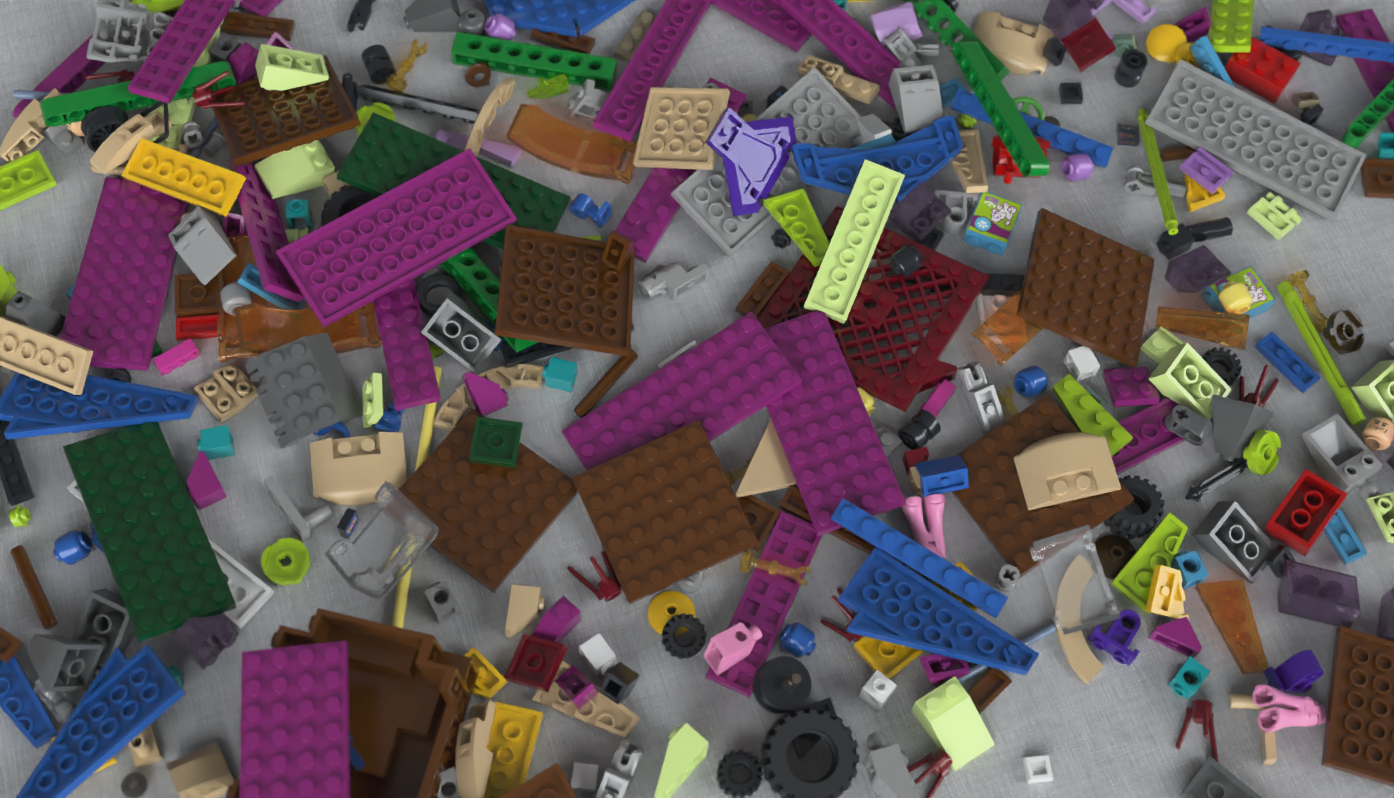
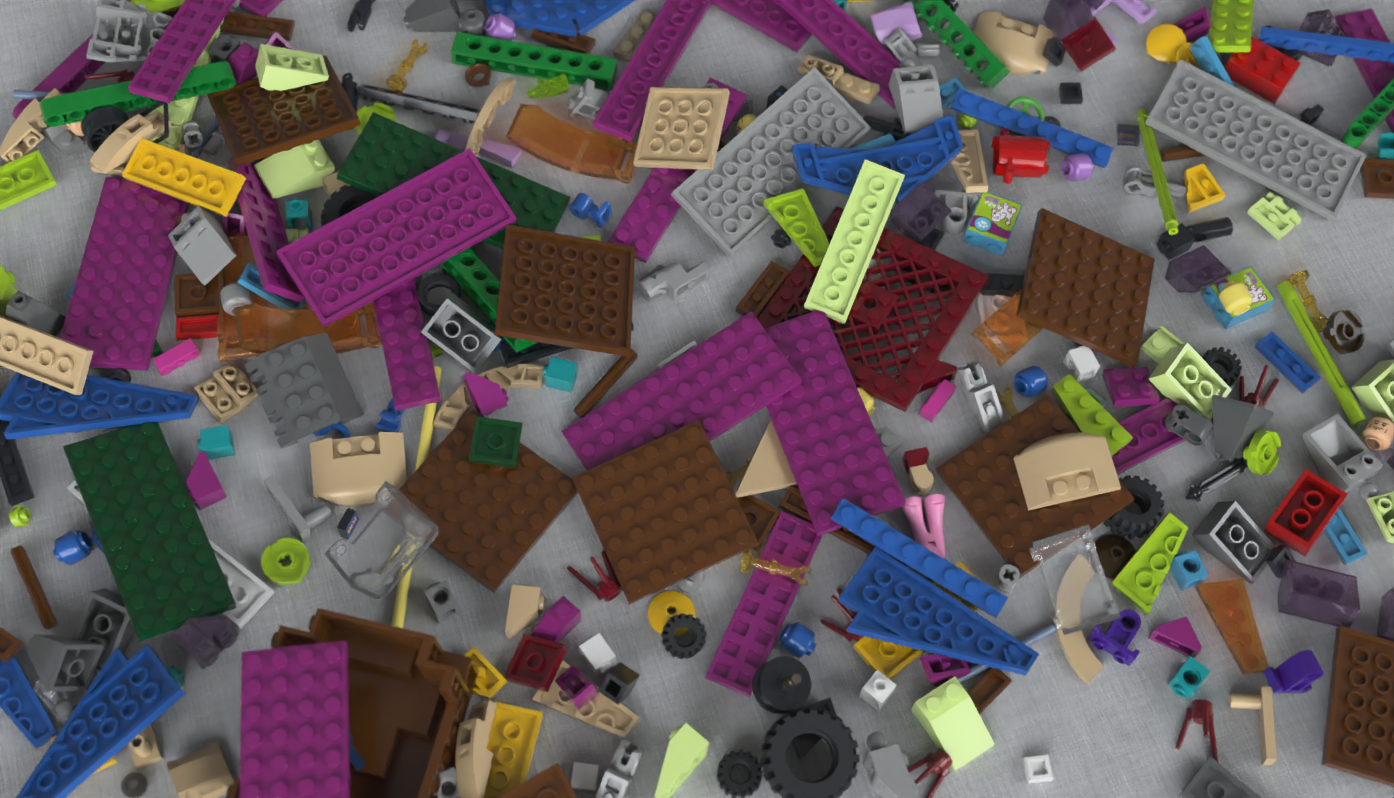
(204, 96): dark red plant -> none
(372, 400): yellowish green plate -> none
(378, 63): black wheel -> none
(618, 250): reddish brown slope -> none
(731, 647): bright pink torso -> none
(751, 156): plate -> none
(870, 129): light grey slope -> none
(906, 261): black head -> none
(920, 430): black wheel -> none
(942, 475): blue panel -> none
(1001, 109): green beam -> none
(1123, 43): sand green plate -> none
(1130, 68): black wheel -> none
(1166, 593): yellow wing -> none
(1206, 170): medium lavender plate -> none
(1216, 327): clear orange wing -> none
(1291, 712): bright pink piece -> none
(1305, 100): dark tan plate -> none

